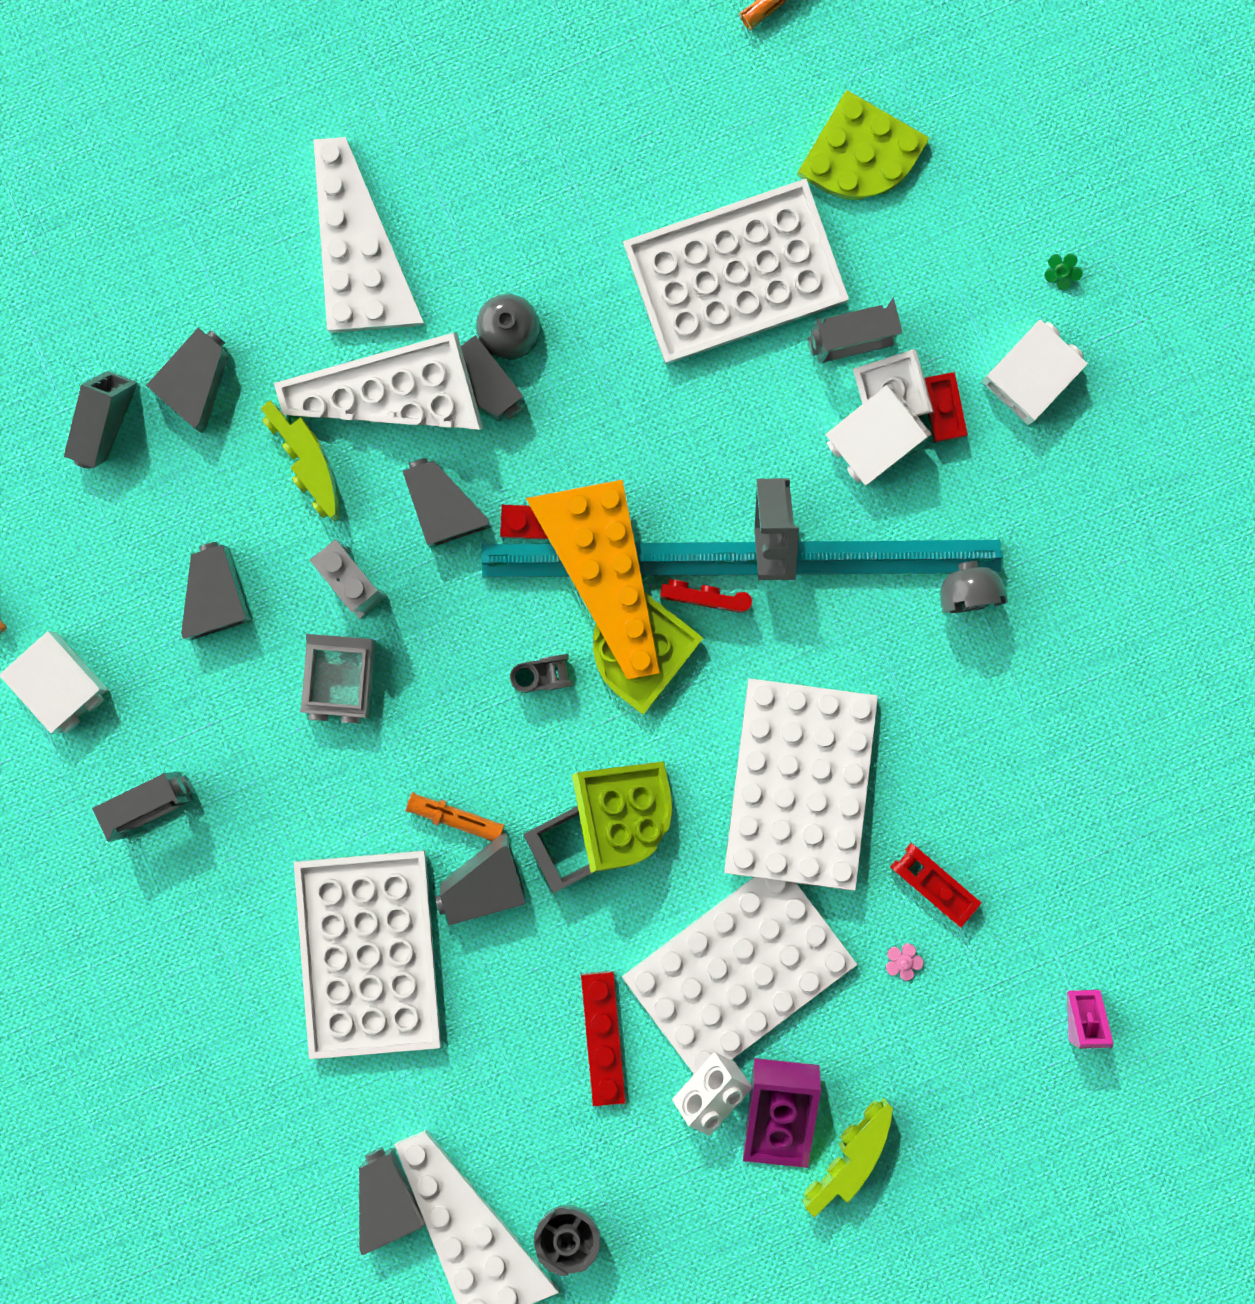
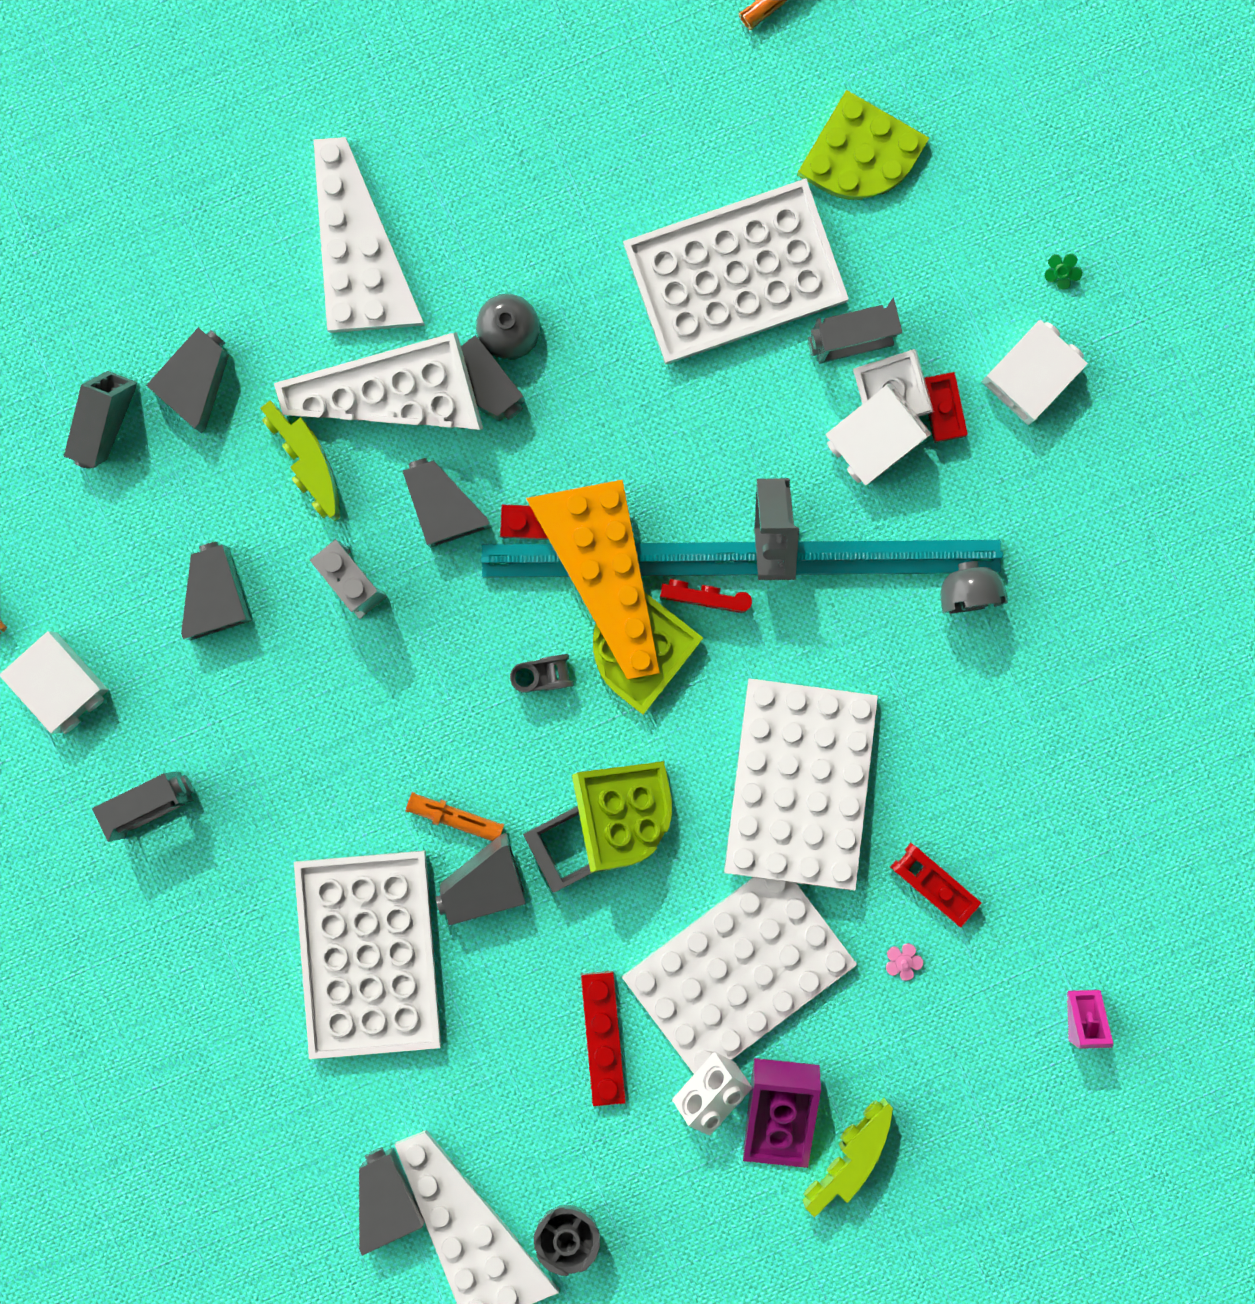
(338, 677): window -> none

